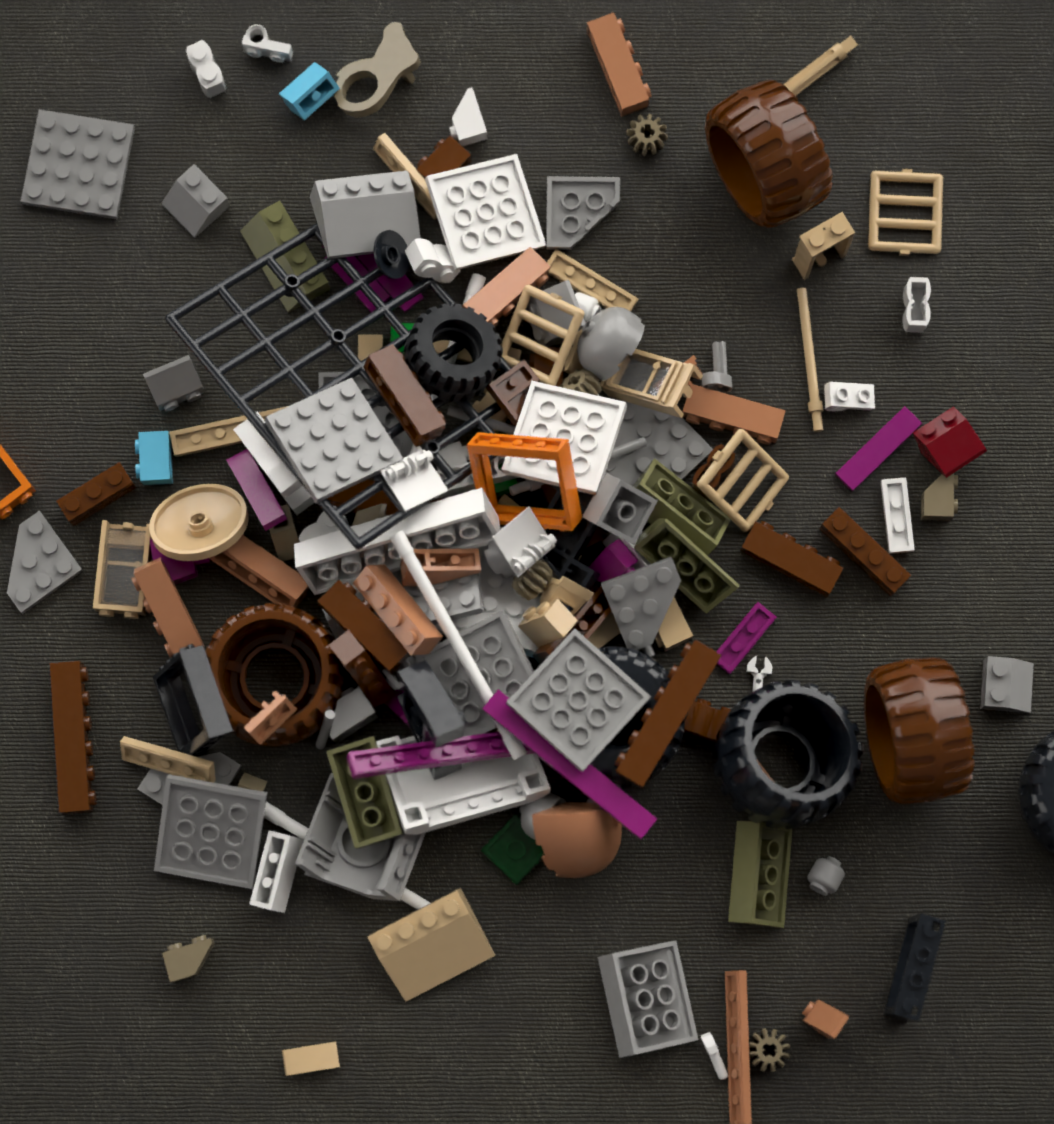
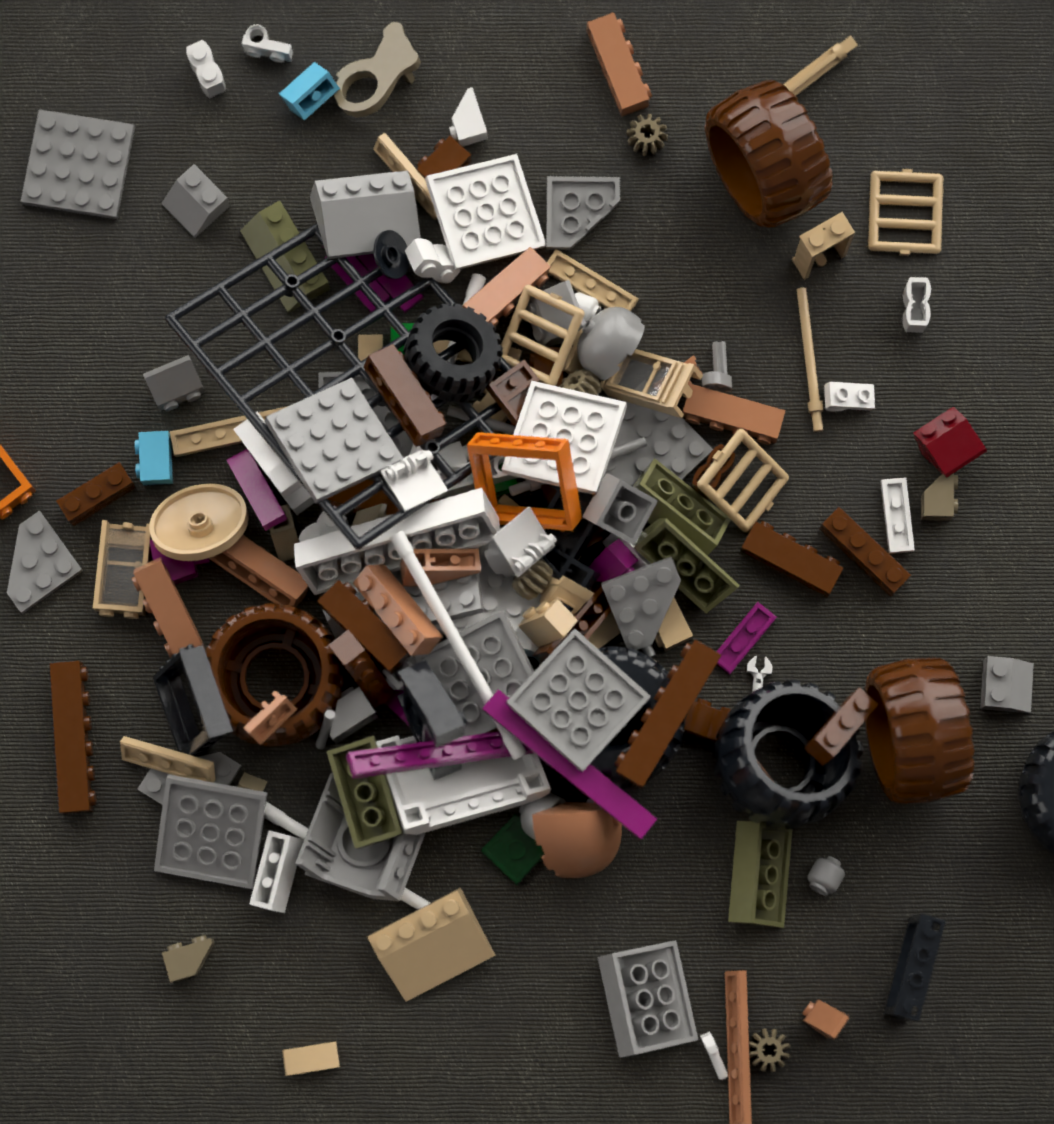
(841, 726): none -> reddish brown brick
(878, 448): magenta tile -> none

